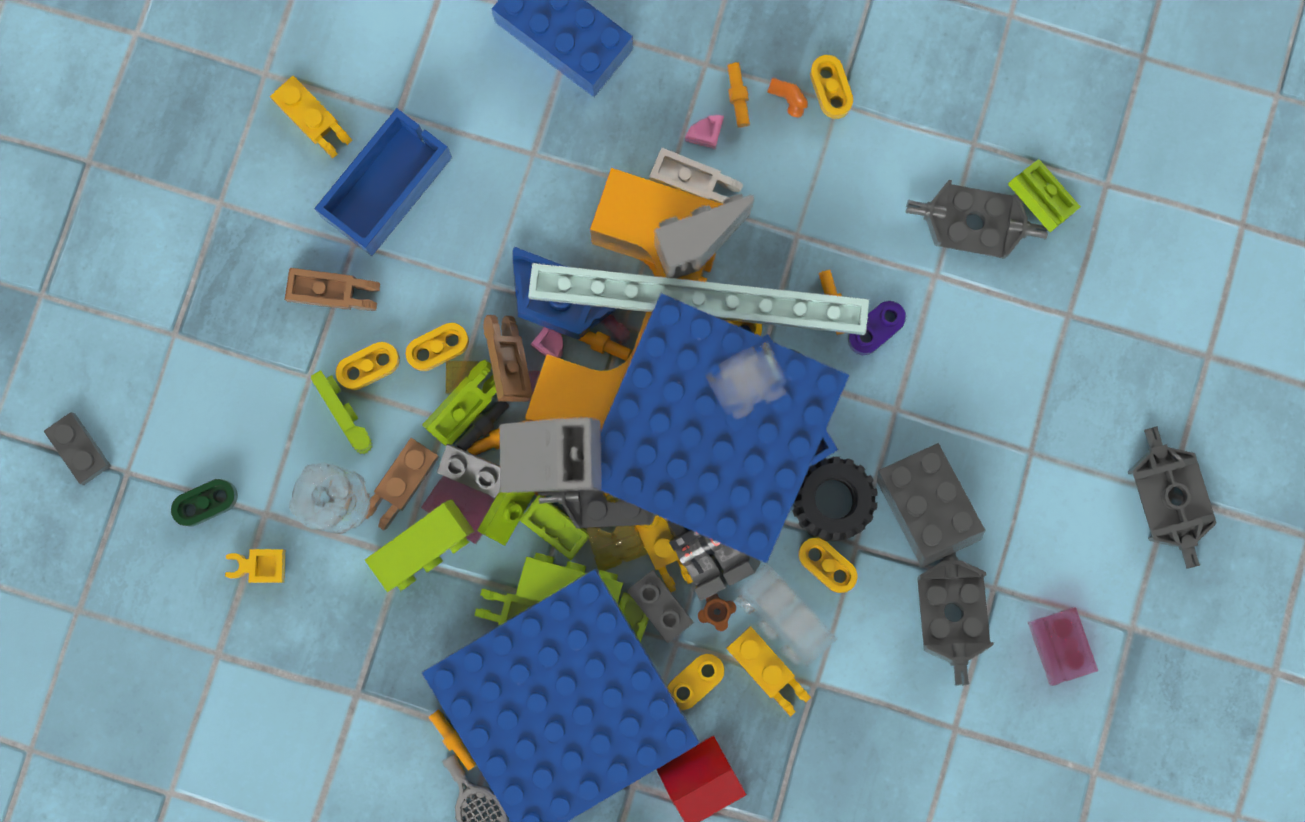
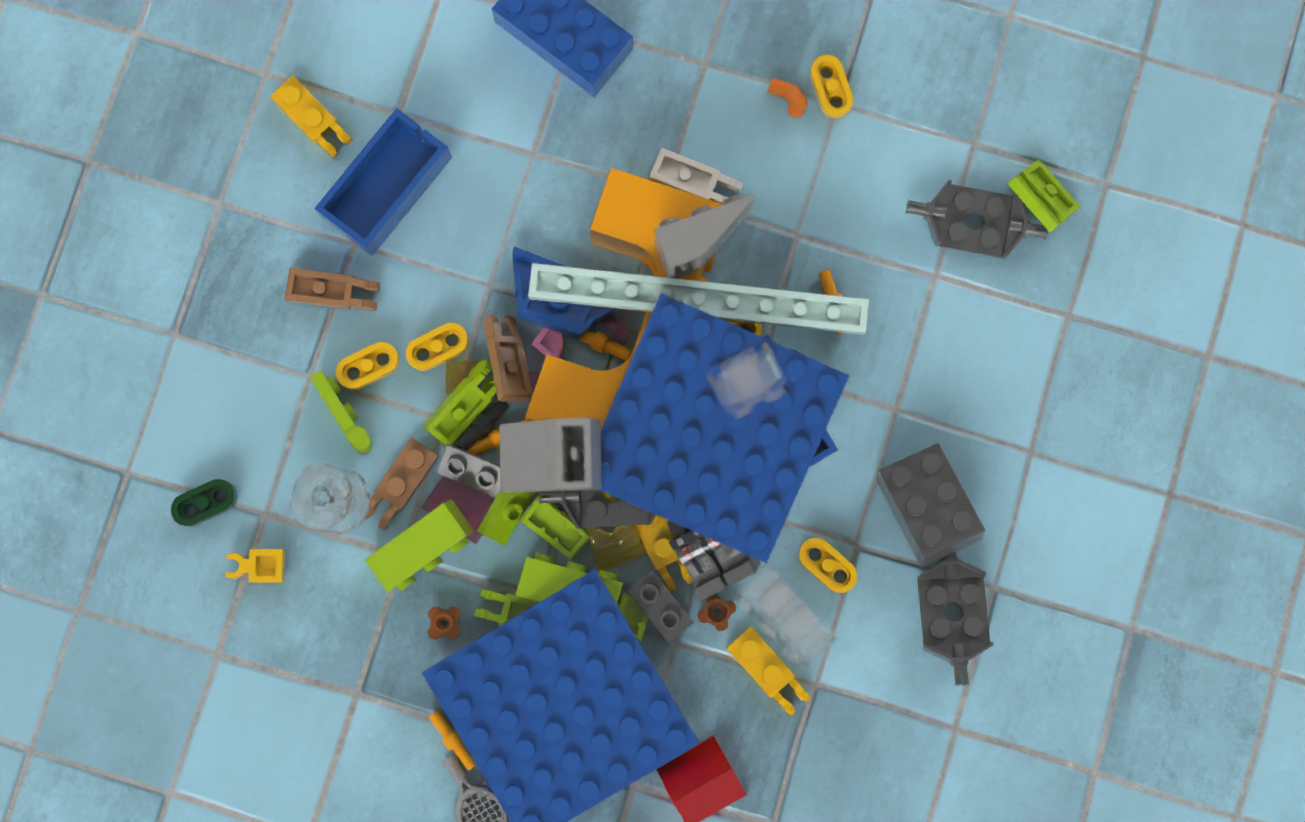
(77, 448): dark grey plate -> none
(451, 629): none -> dark orange plate
(697, 684): yellow plate -> none
(705, 131): bright pink tile -> none
(738, 95): light orange bar -> none
(862, 500): black tyre -> none
(878, 328): dark purple plate -> none
(1062, 646): clear pink plate -> none
(1154, 477): dark grey plate -> none

